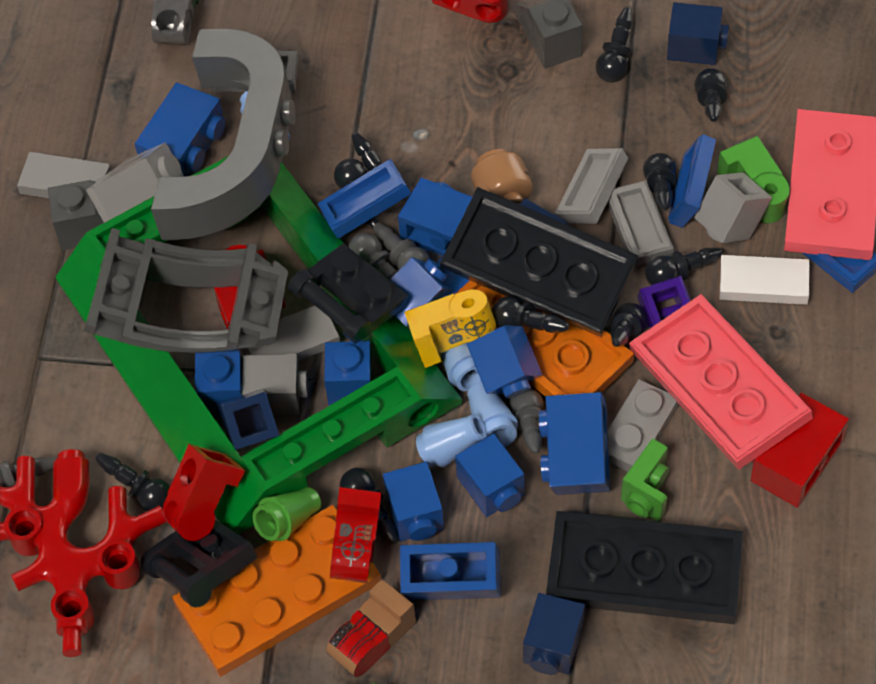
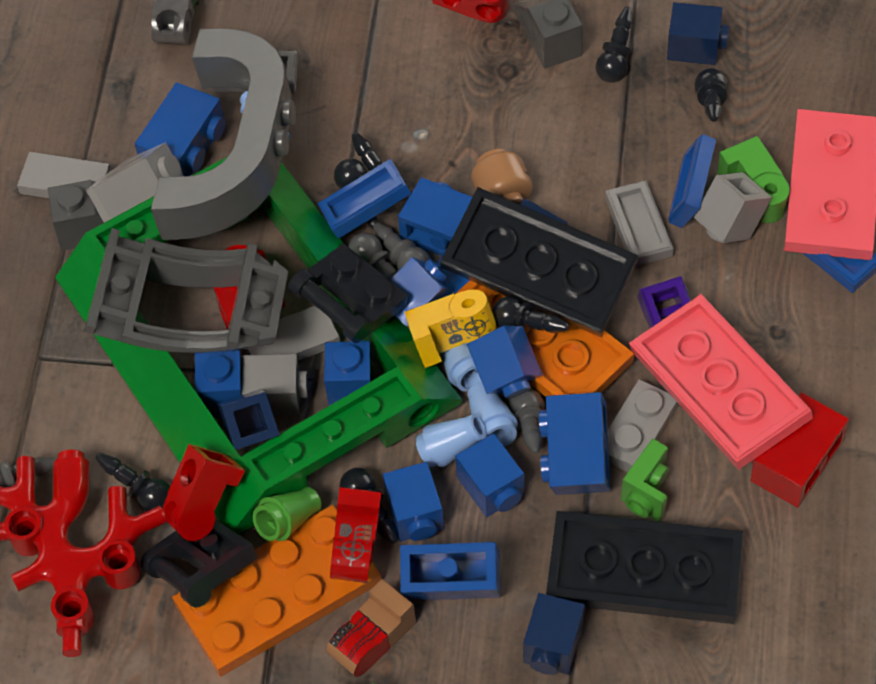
(592, 185): light grey tile -> none
(628, 323): black bar -> none
(661, 177): black bar -> none
(668, 267): black bar -> none
(764, 279): white tile -> none

